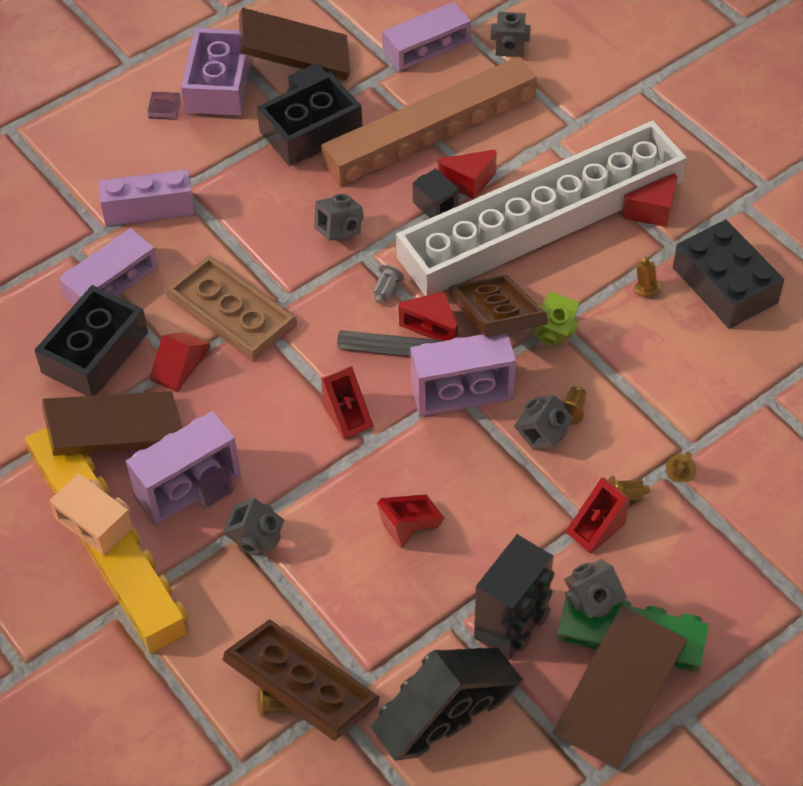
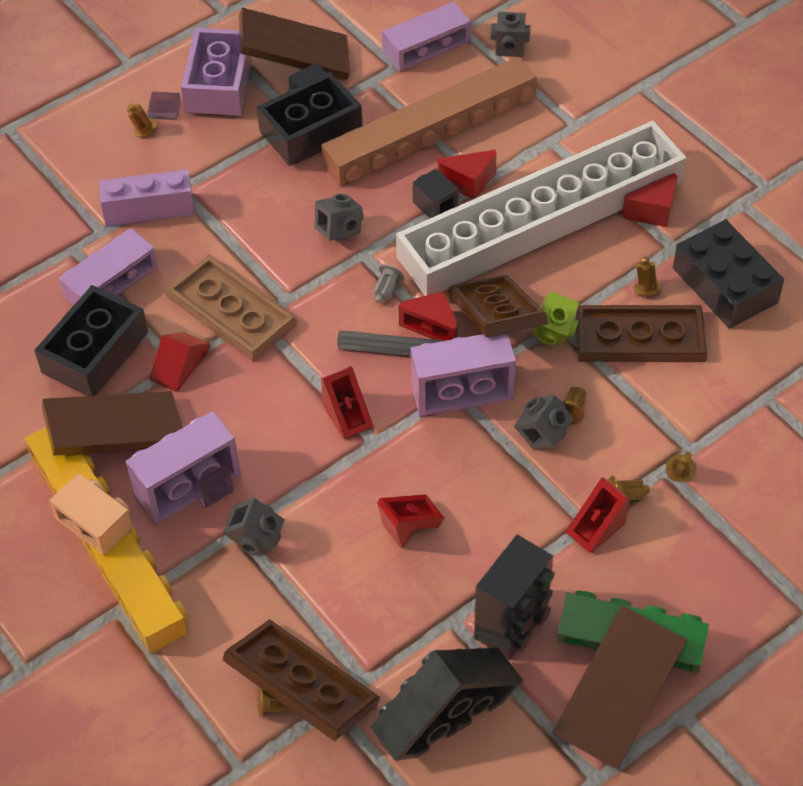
(142, 123): none -> pearl gold piece
(594, 589): dark grey brick -> none
(641, 333): none -> reddish brown tile

